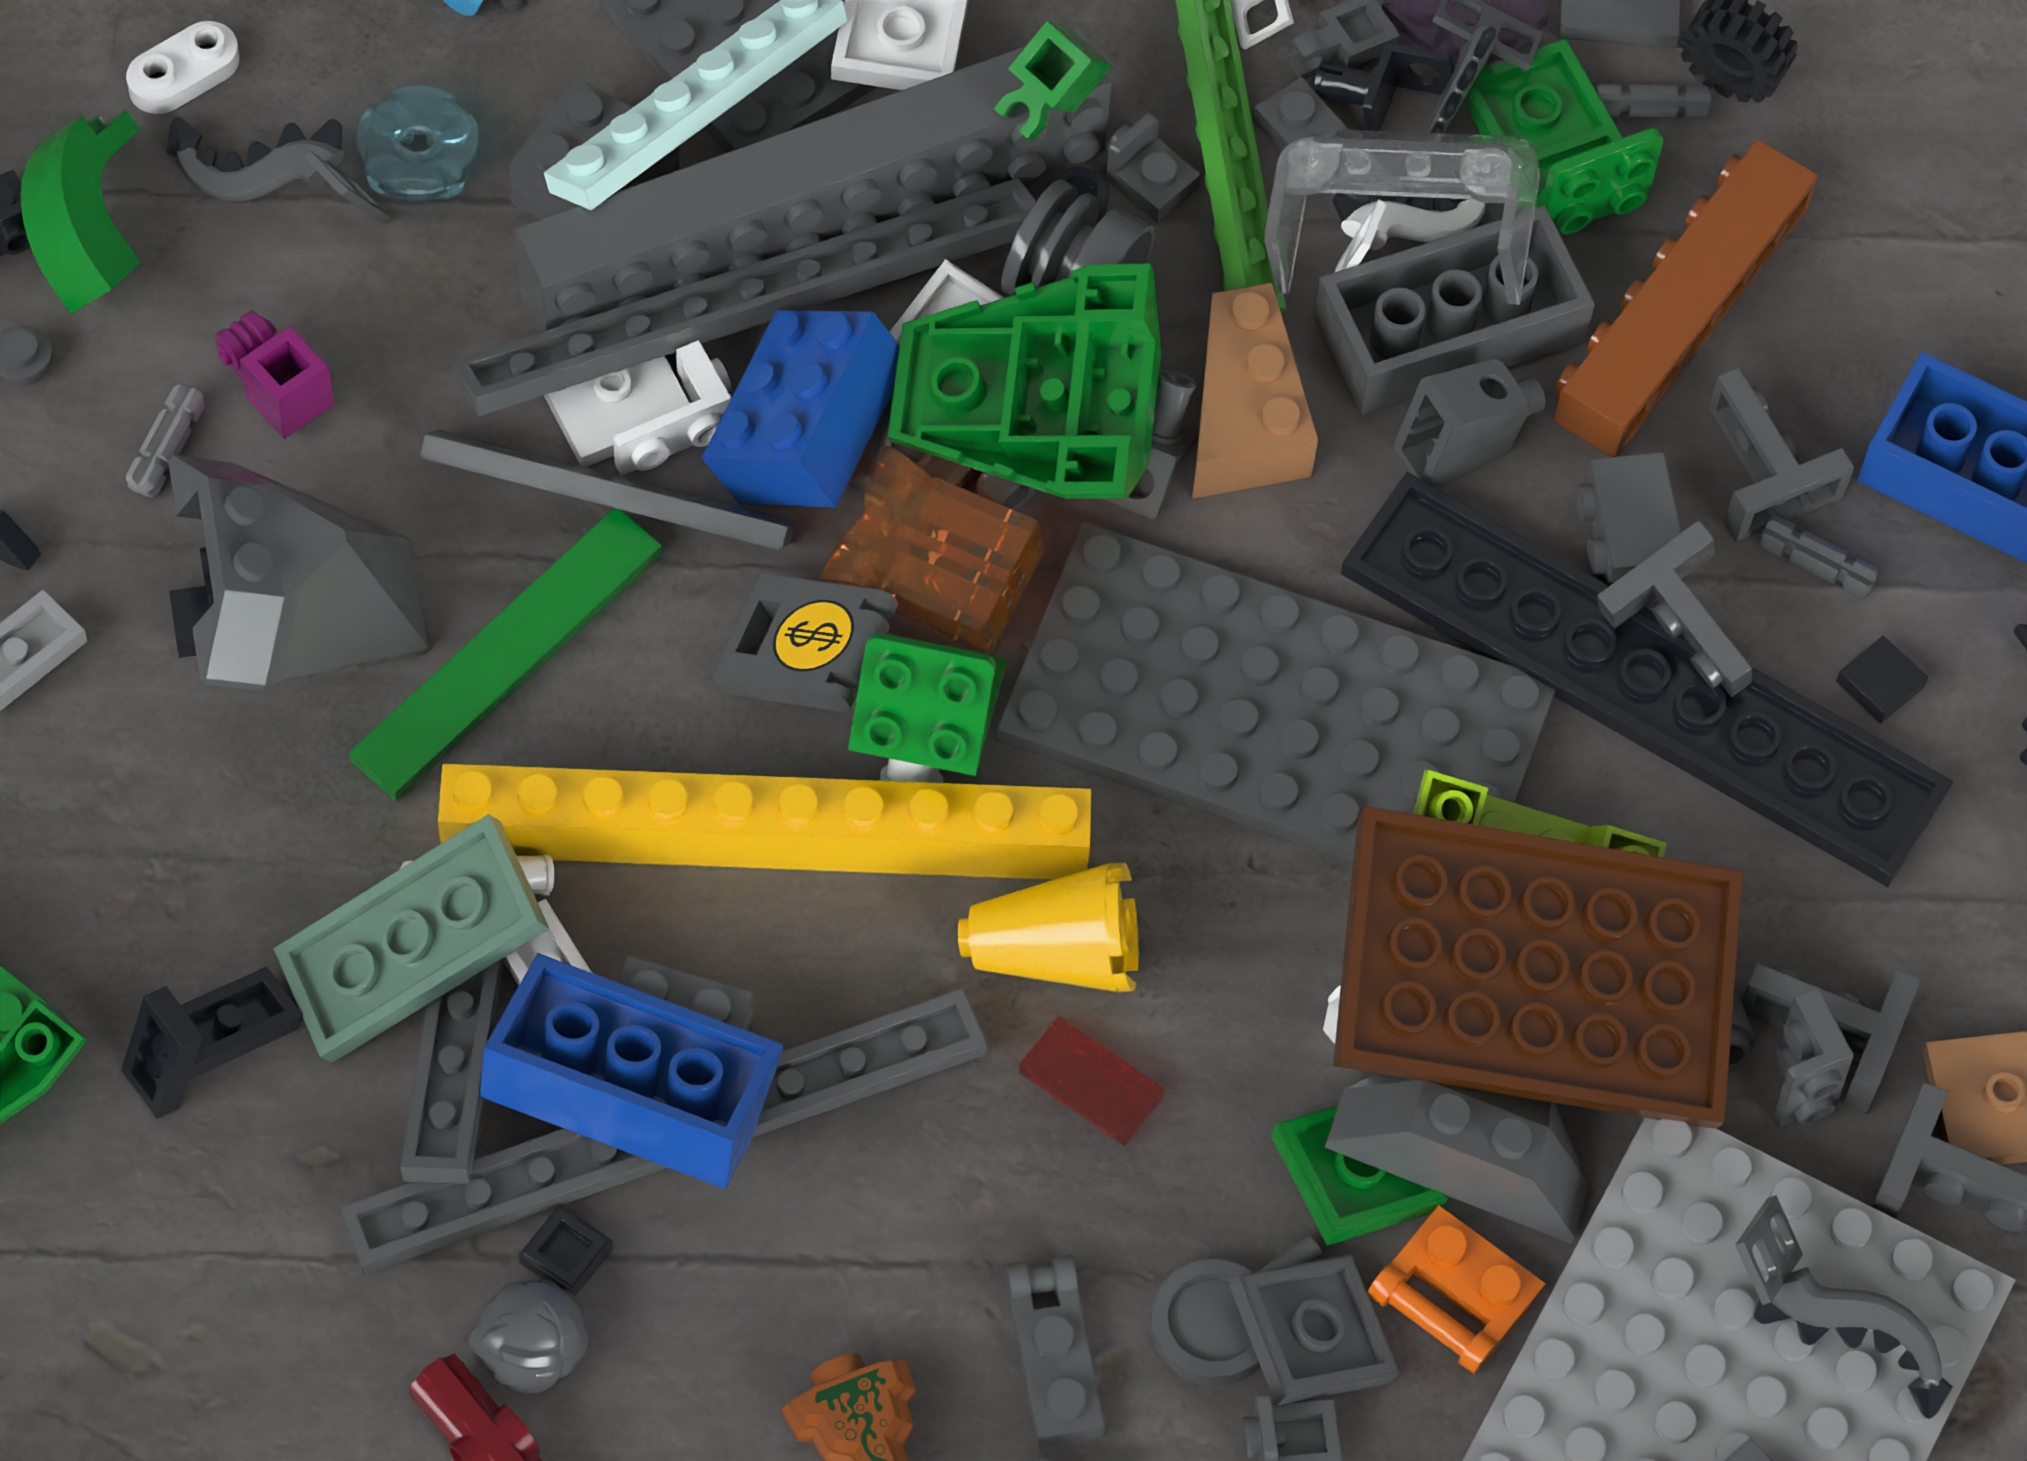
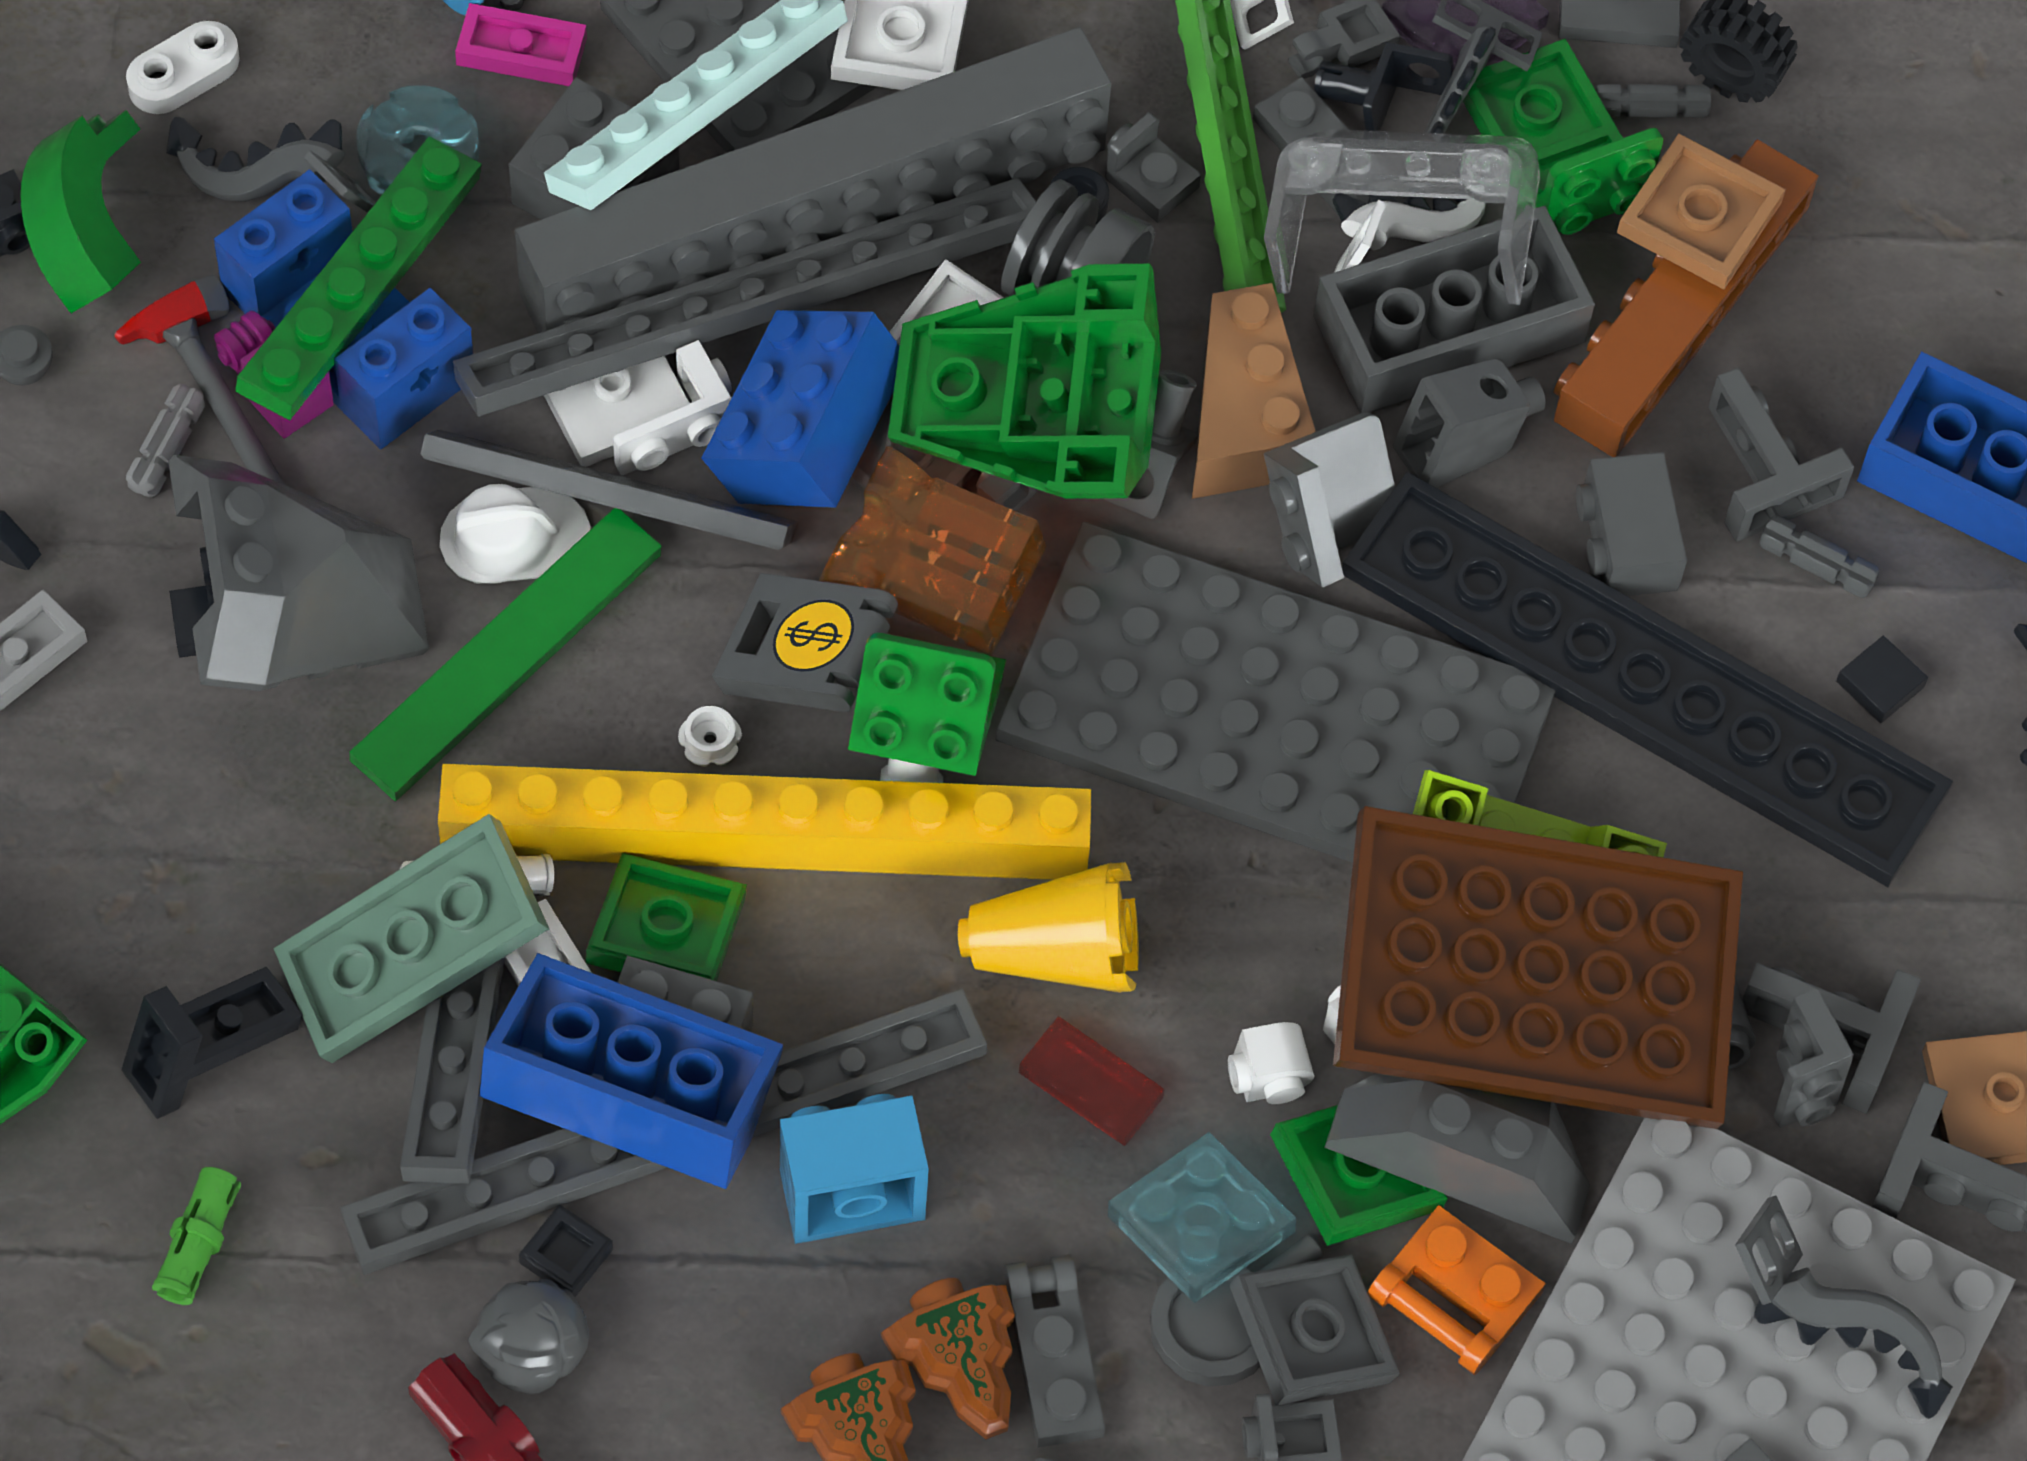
(177, 320): none -> dark grey piece
(196, 1236): none -> bright green pin
(358, 278): none -> green plate
(407, 349): none -> blue plate
(510, 533): none -> white piece
(521, 44): none -> dark pink plate
(666, 918): none -> green plate
(710, 721): none -> white plate
(853, 1167): none -> dark azure brick
(960, 1348): none -> dark orange rock
(1057, 74): green brick -> none
(1201, 1217): none -> clear light blue plate
(1271, 1063): none -> white plate
(1328, 492): none -> bracket
(1677, 608): dark grey bracket -> none
(1701, 211): none -> medium nougat plate

